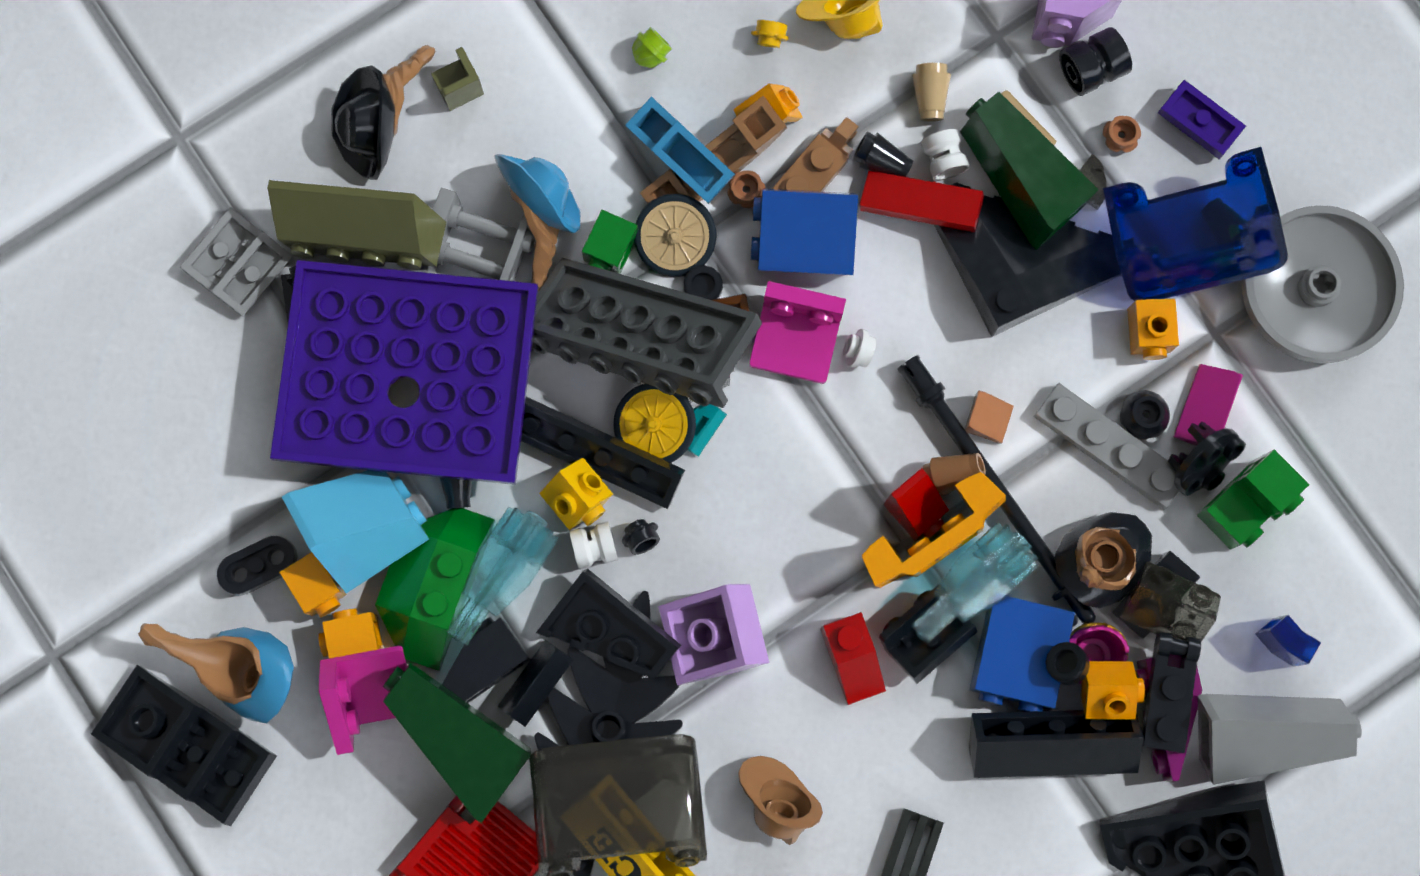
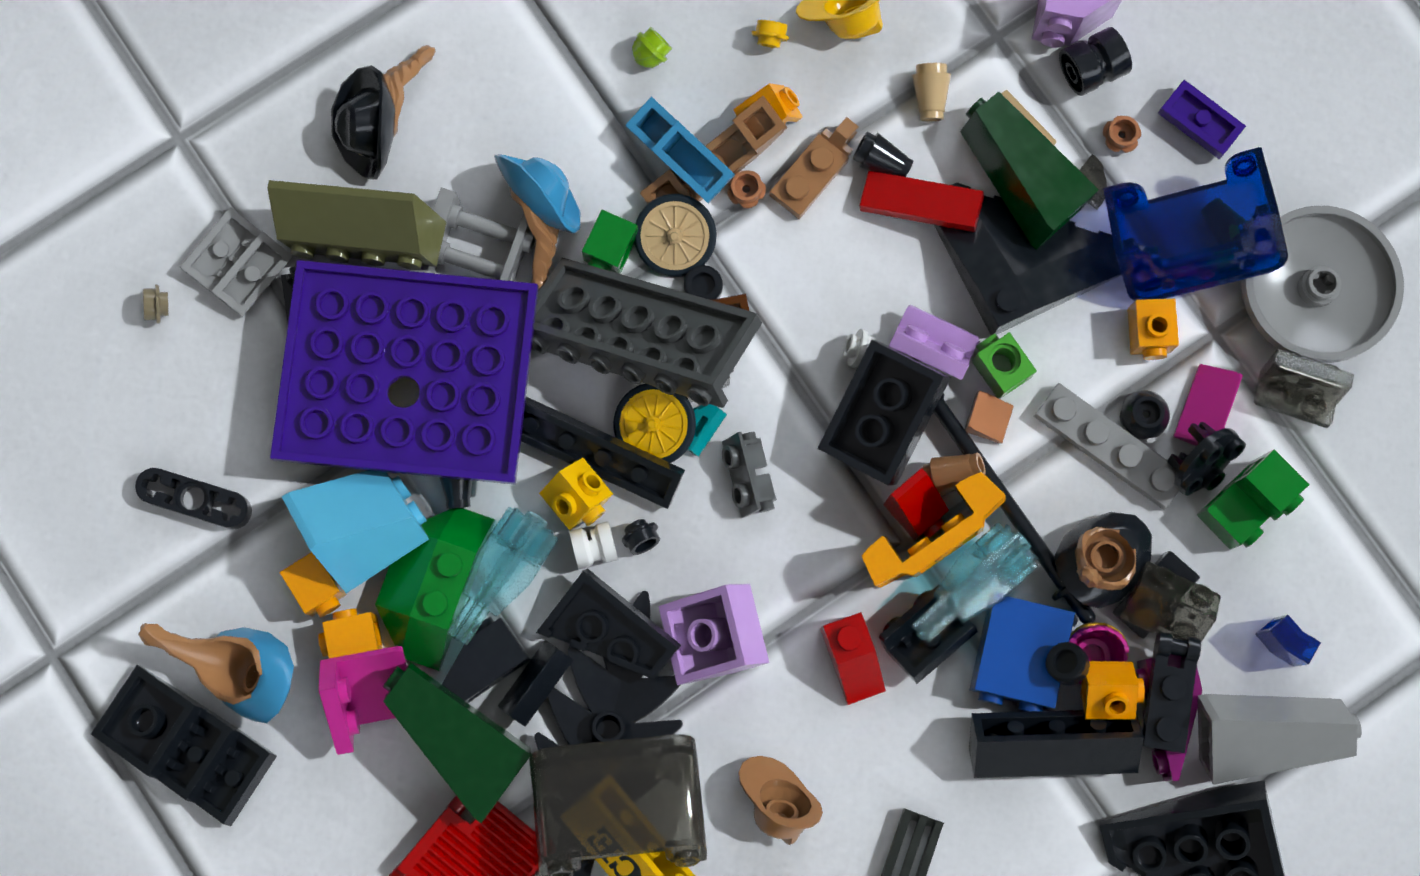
(155, 304): none -> dark tan plate
(170, 479): none -> black beam
(257, 563): black plate -> none
(458, 81): olive panel -> none
(742, 456): none -> dark grey hinge
(797, 332): dark pink bracket -> none
(805, 231): blue brick -> none
(883, 413): none -> black brick
(934, 341): none -> lavender bracket
(945, 154): white wheel -> none
(1003, 382): none -> bright green brick
(1301, 387): none -> clear smoke bracket

